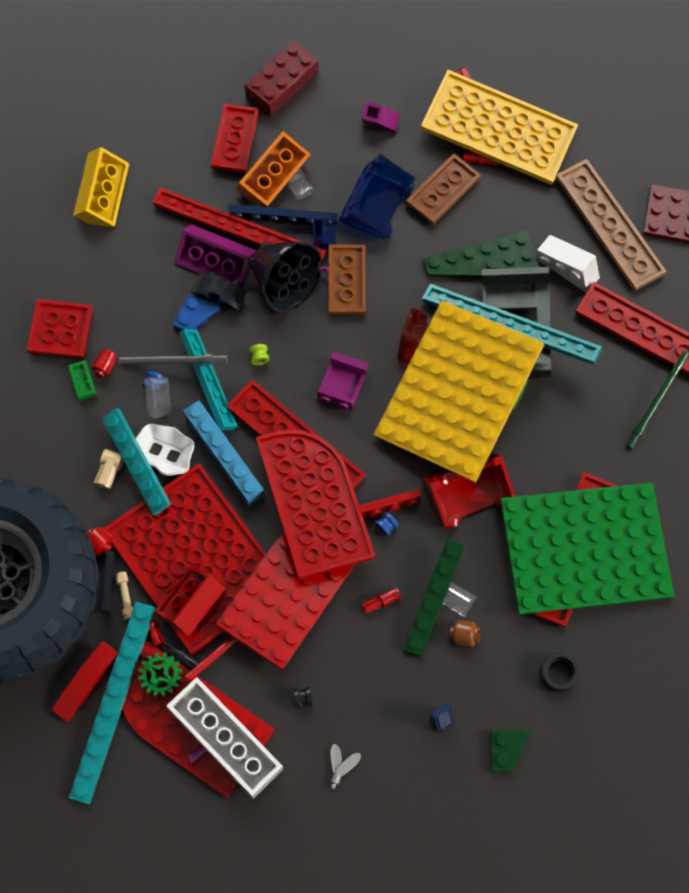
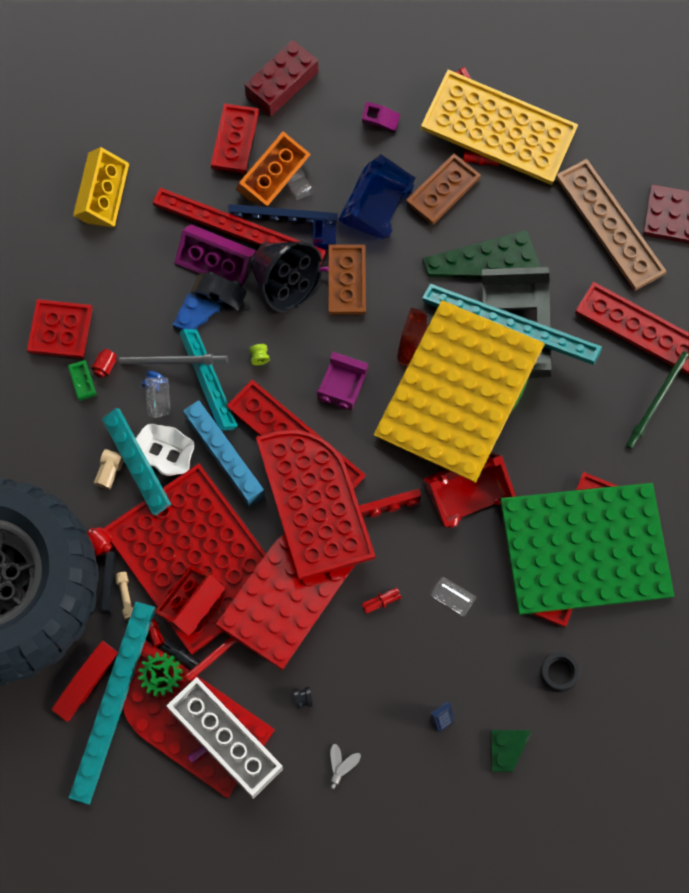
(386, 524): blue wheel -> none
(434, 597): dark green plate -> none
(465, 633): dark orange head -> none
(569, 262): white wedge -> none

